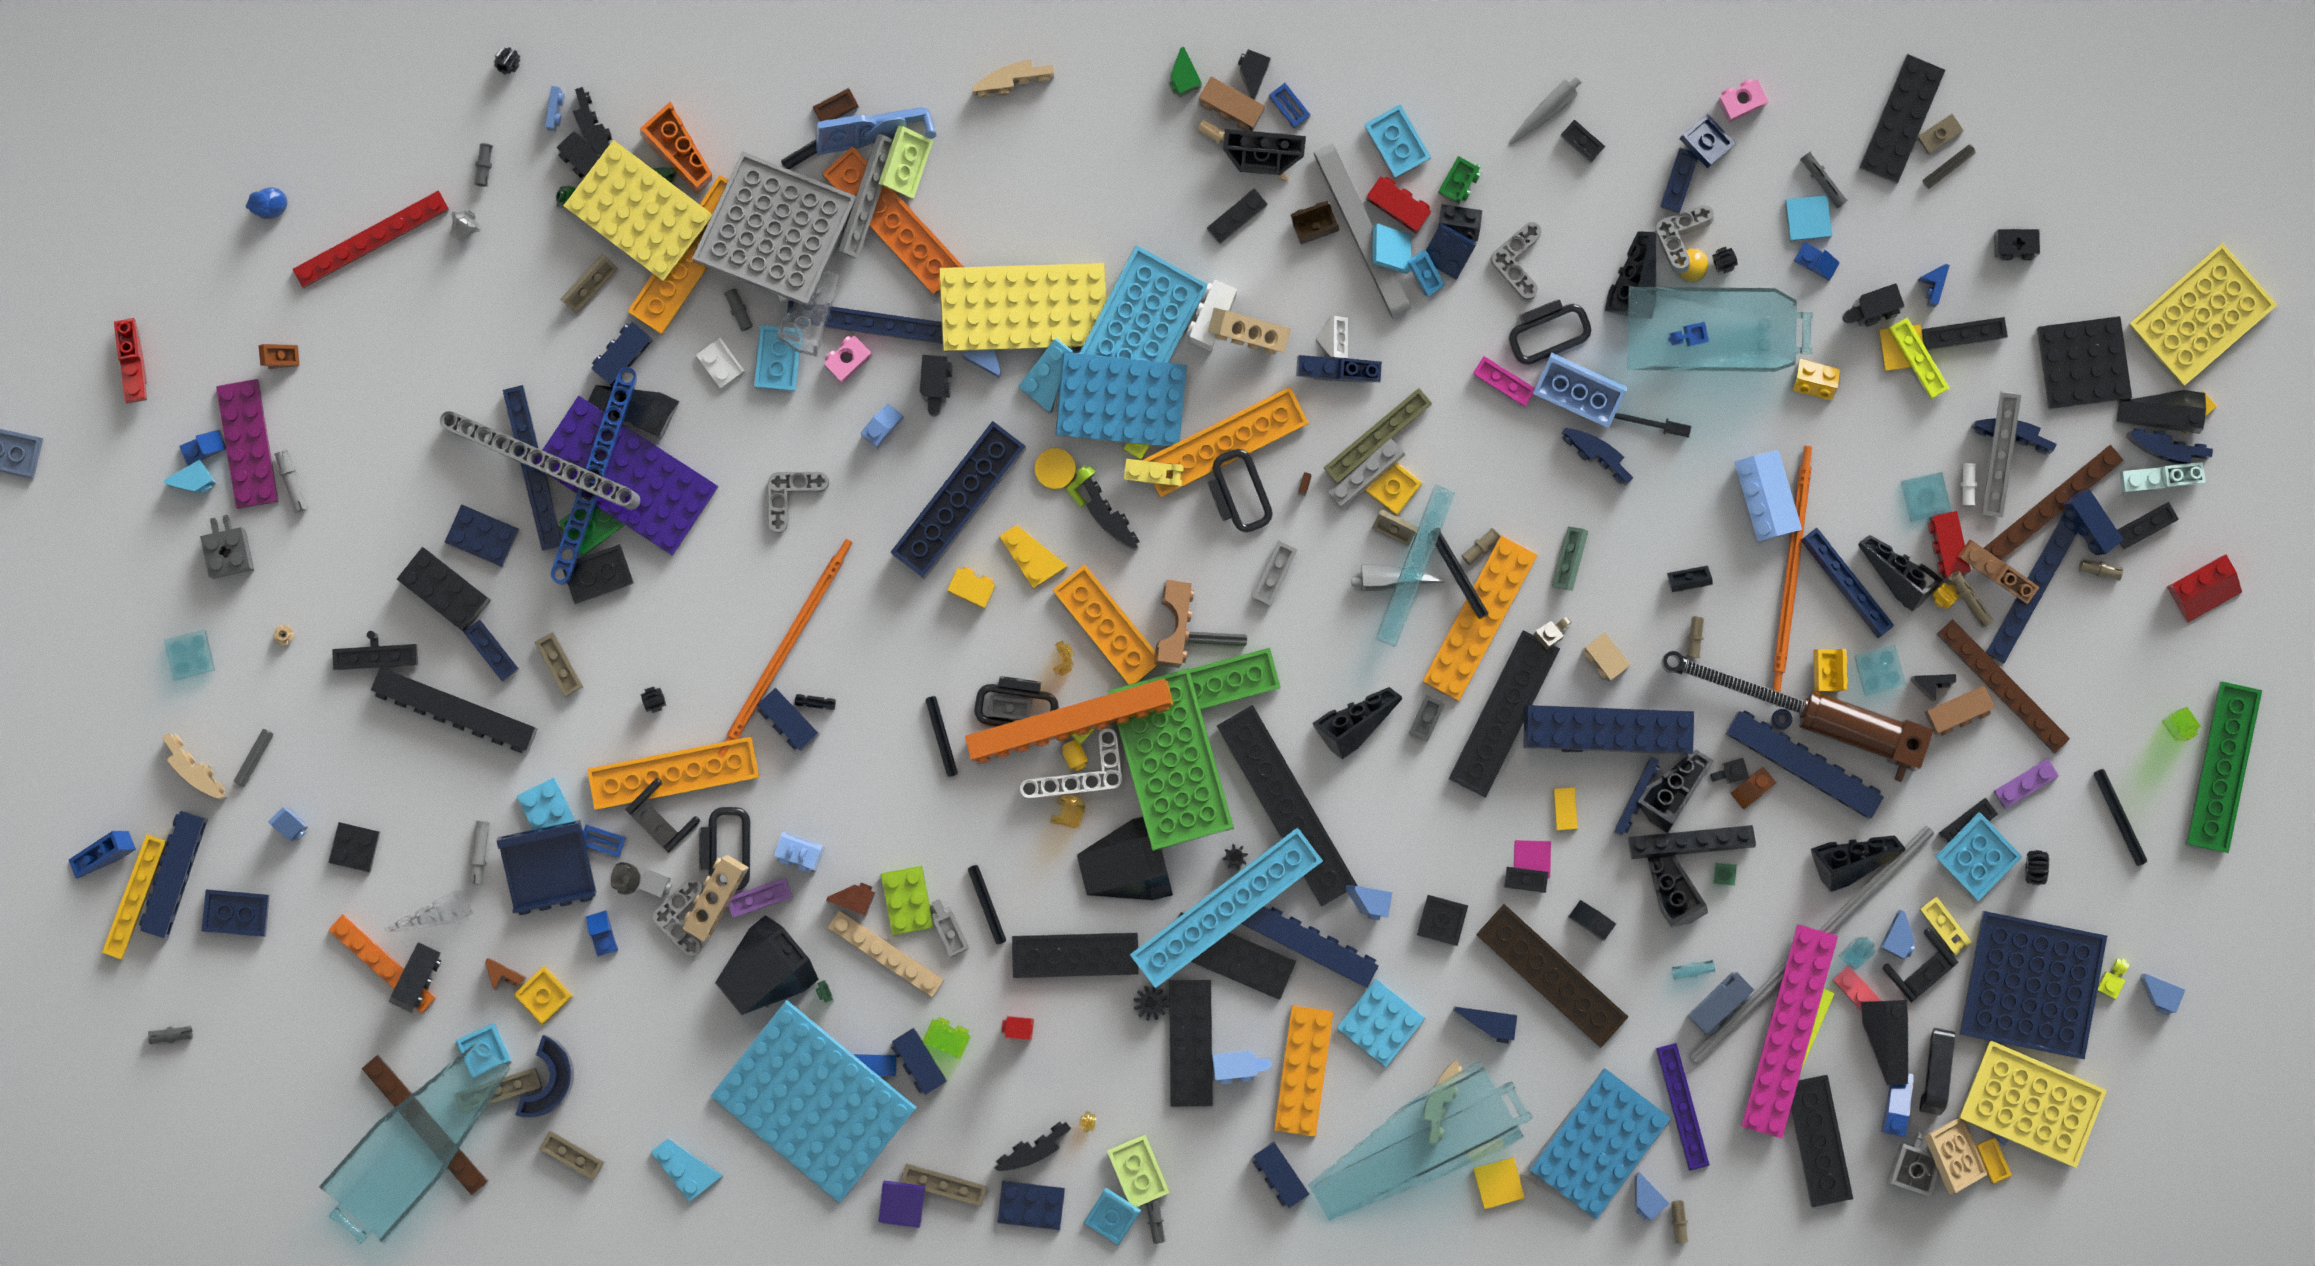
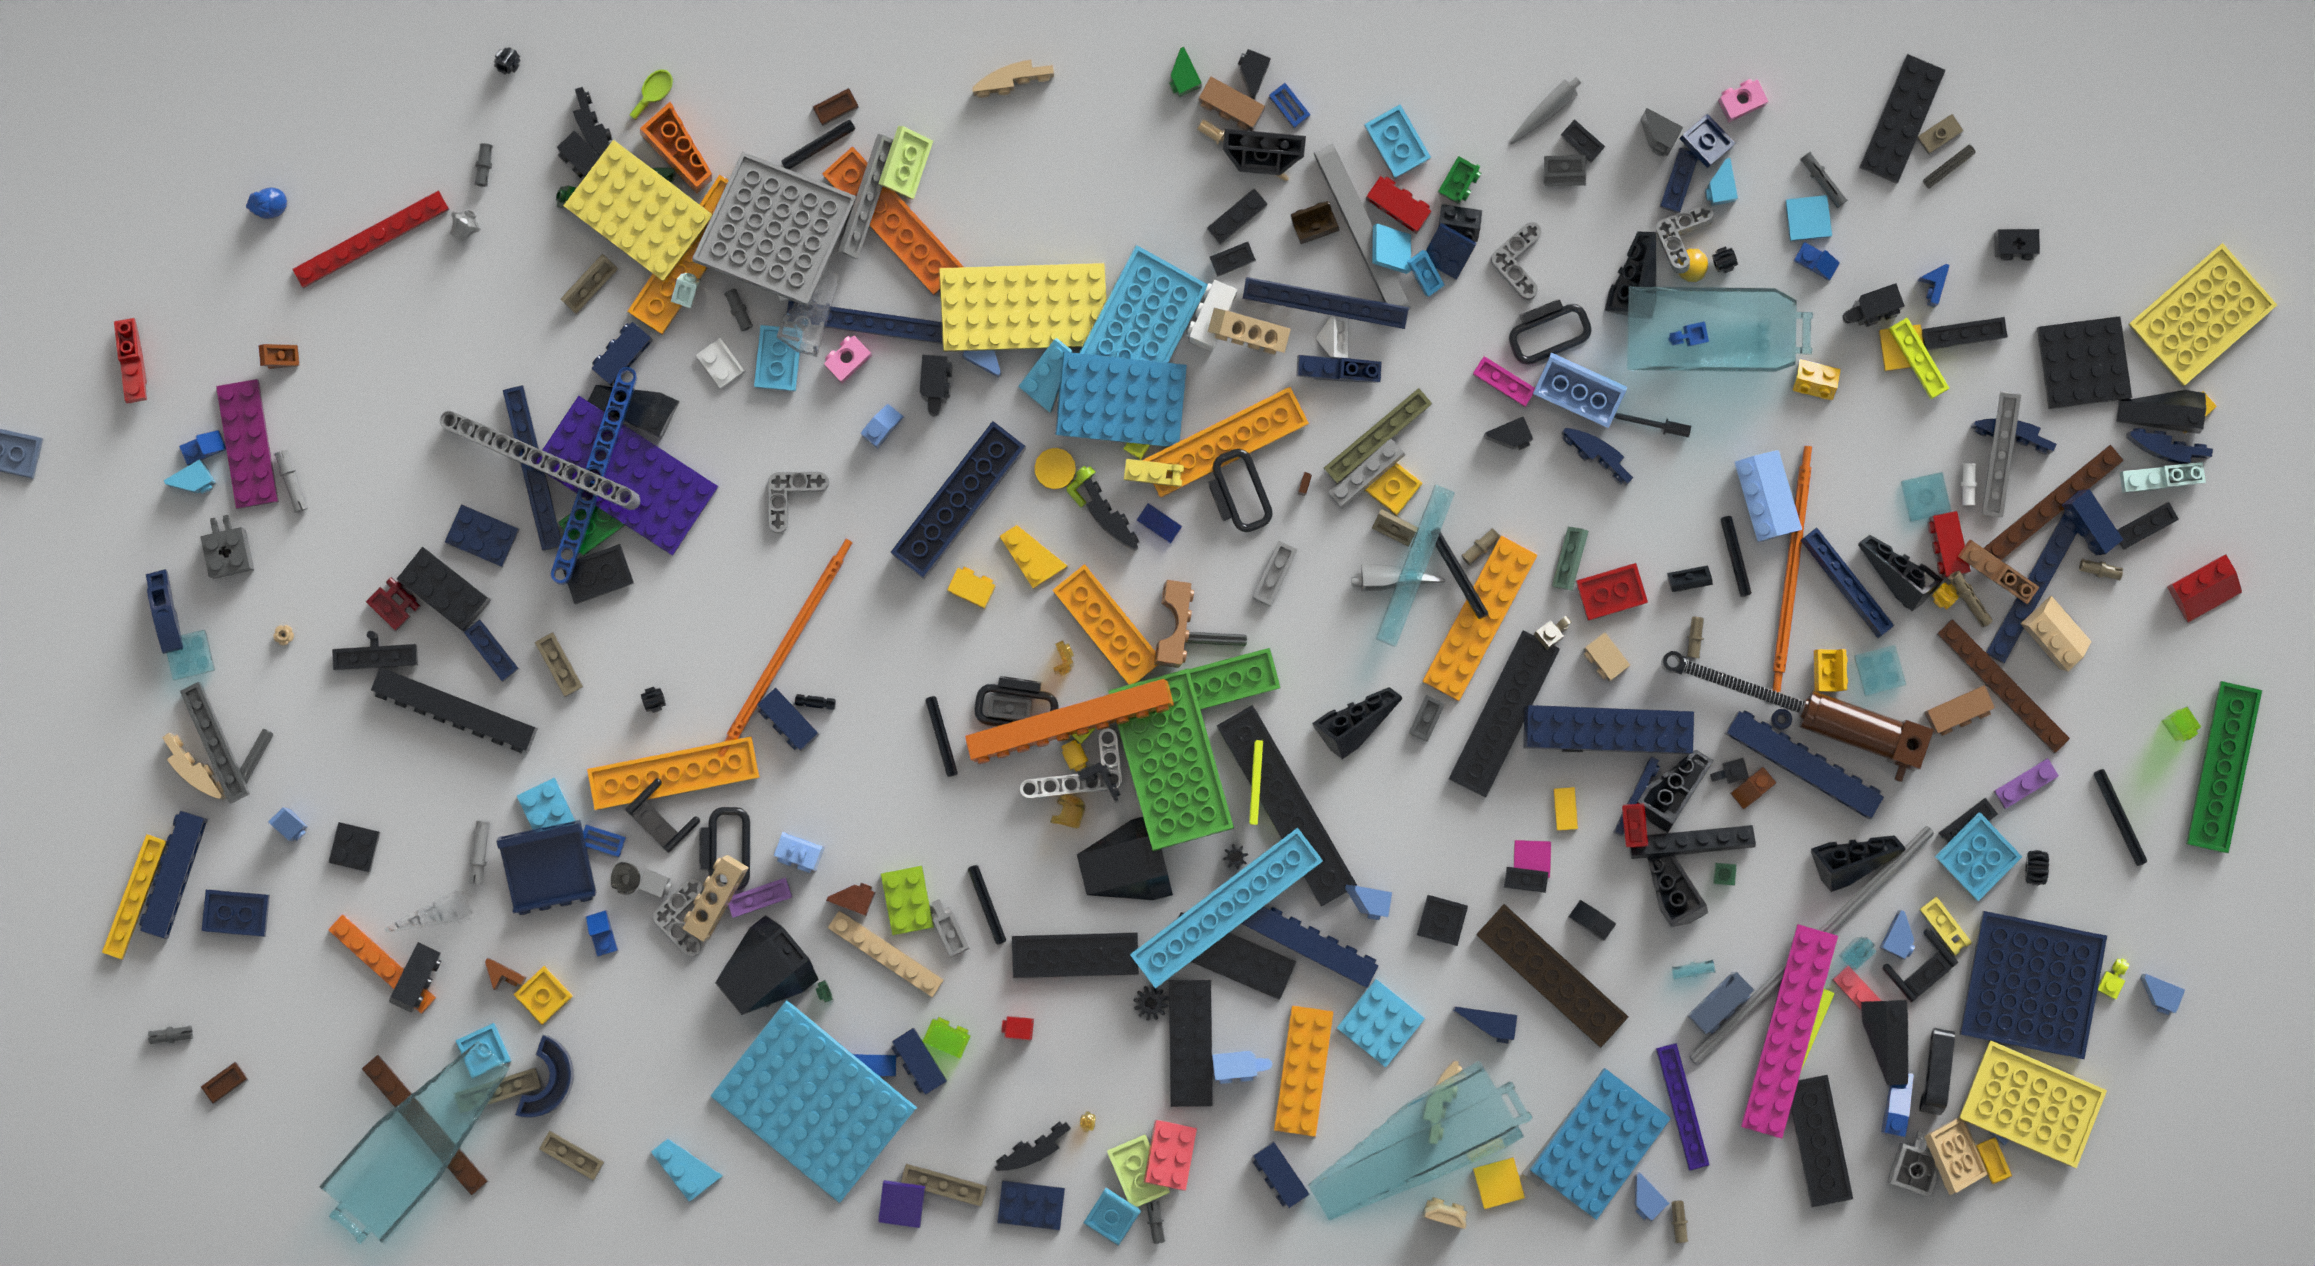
(102, 853): blue slope -> none
(163, 611): none -> dark blue slope
(214, 742): none -> dark grey plate
(224, 1082): none -> reddish brown tile
(388, 608): none -> dark red plate
(555, 101): medium blue plate -> none
(653, 90): none -> lime piece
(685, 289): none -> light aqua bracket
(862, 129): medium blue plate -> none
(1090, 774): none -> black bracket
(1159, 523): none -> clear blue plate
(1170, 1155): none -> coral plate
(1232, 259): none -> black plate
(1255, 786): none -> neon yellow tile
(1325, 303): none -> dark blue plate
(1446, 1214): none -> tan slope
(1512, 434): none -> black slope
(1565, 170): none -> dark grey plate
(1611, 591): none -> red plate
(1635, 825): none -> red plate
(1660, 132): none -> dark grey slope
(1722, 186): none -> medium azure slope
(1736, 556): none -> black axle
(1928, 683): black slope -> none
(2057, 634): none -> tan slope

